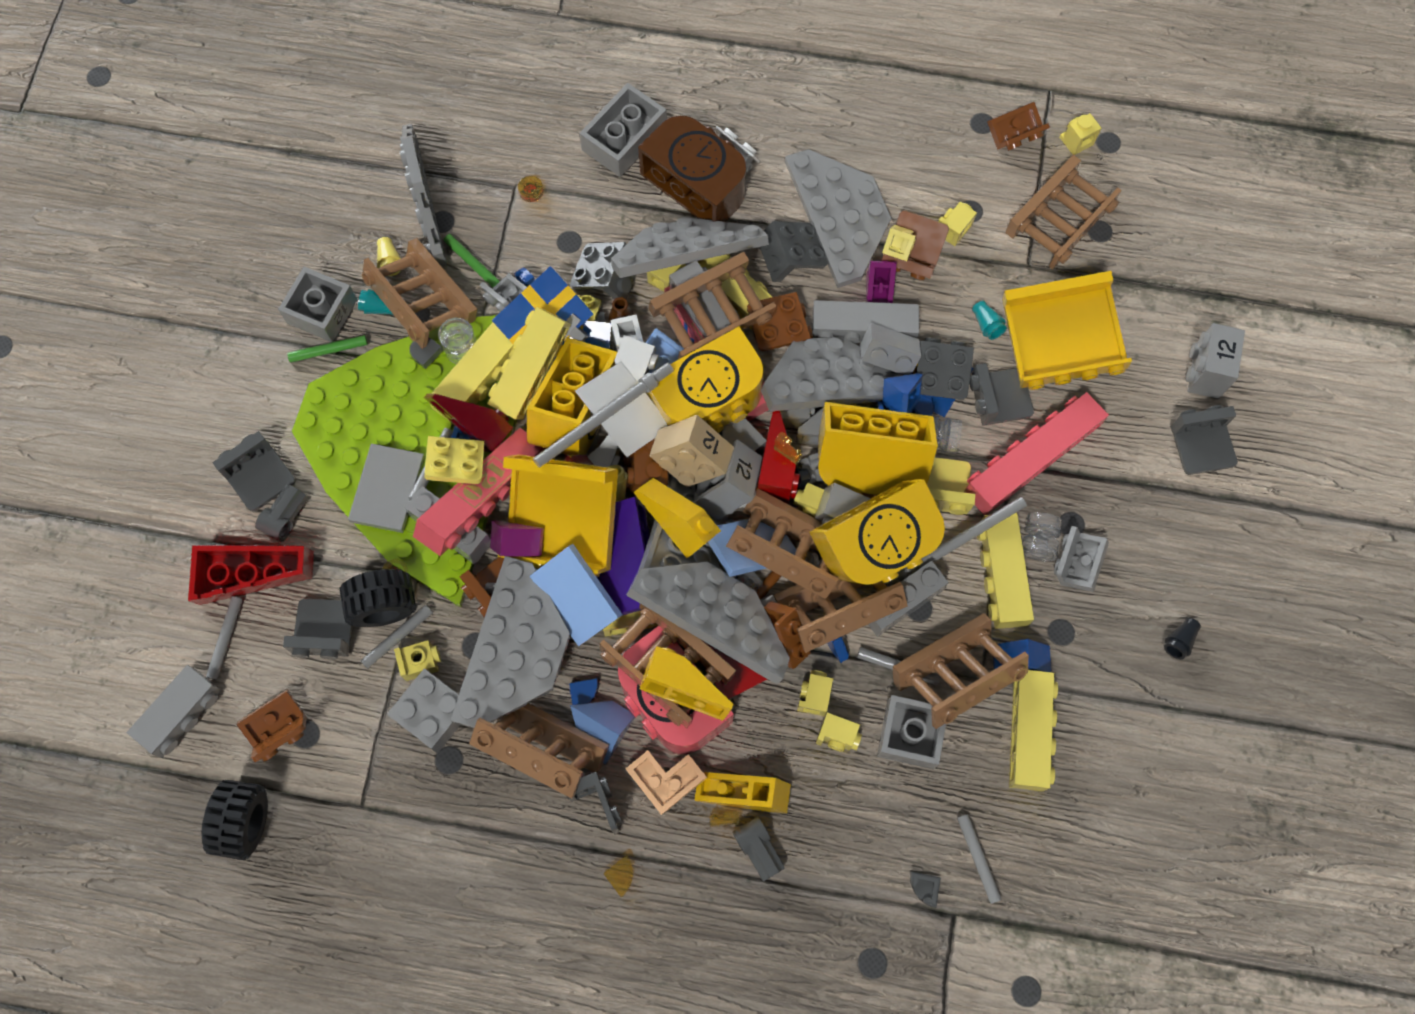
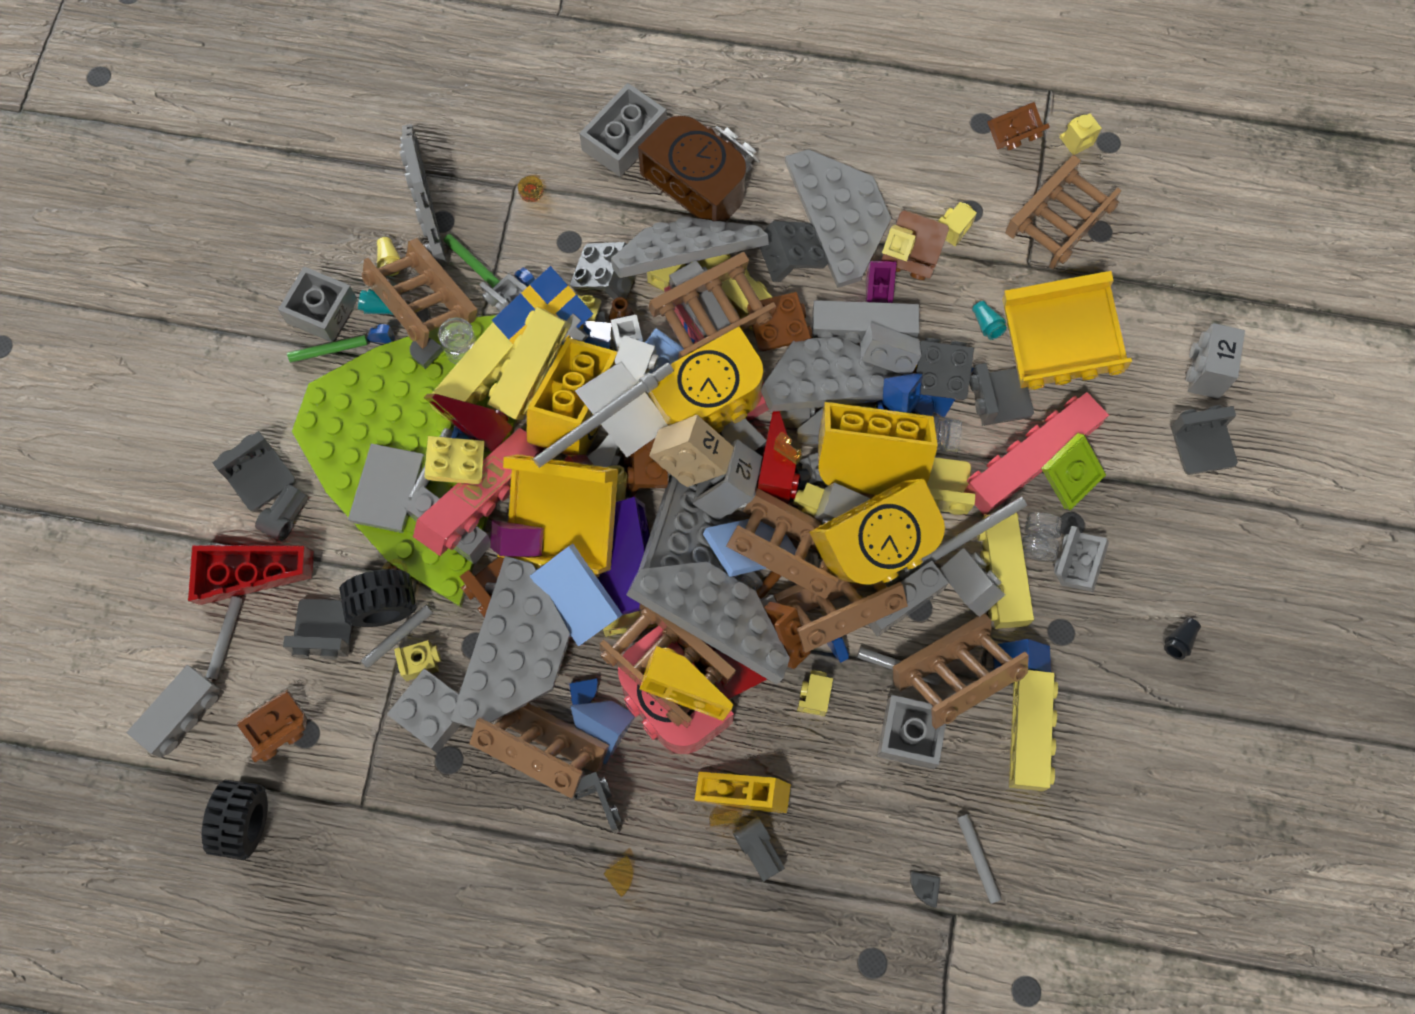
(381, 334): none -> blue tile
(663, 787): light nougat plate -> none
(680, 518): yellow slope -> none
(839, 733): light yellow brick -> none
(972, 582): none -> light grey brick
(1073, 471): none -> lime tile

